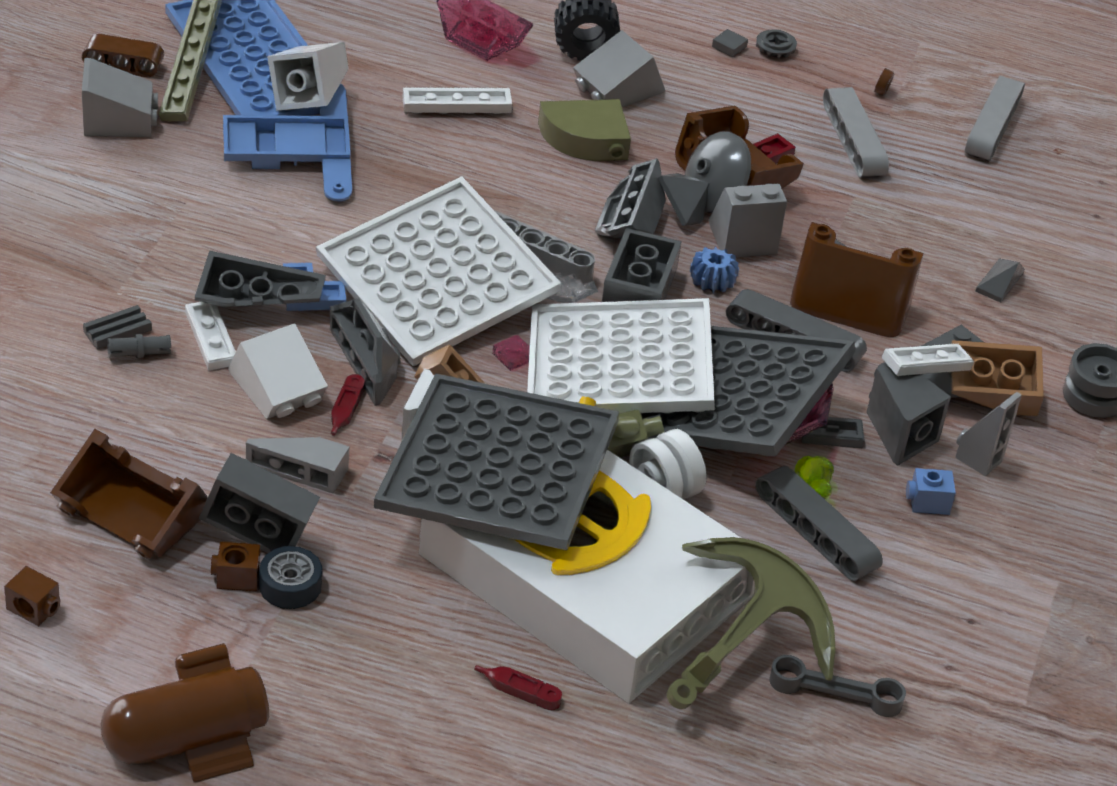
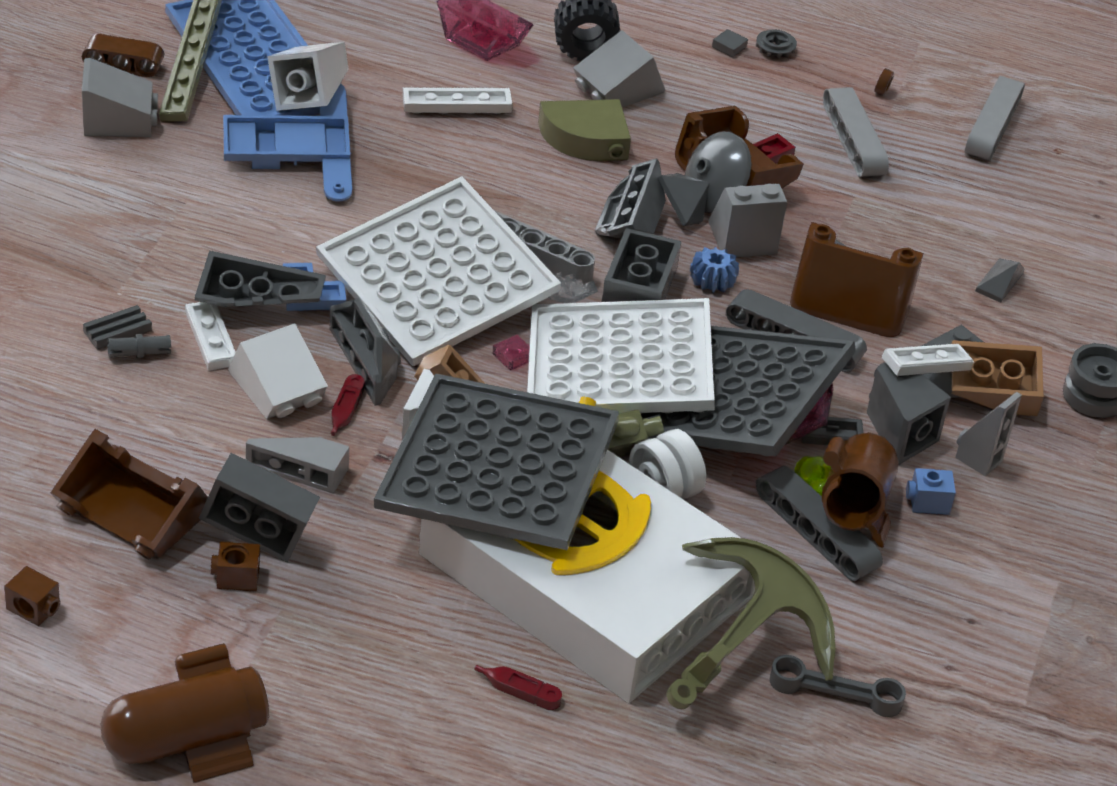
(290, 577): black wheel -> none
(860, 483): none -> reddish brown piece

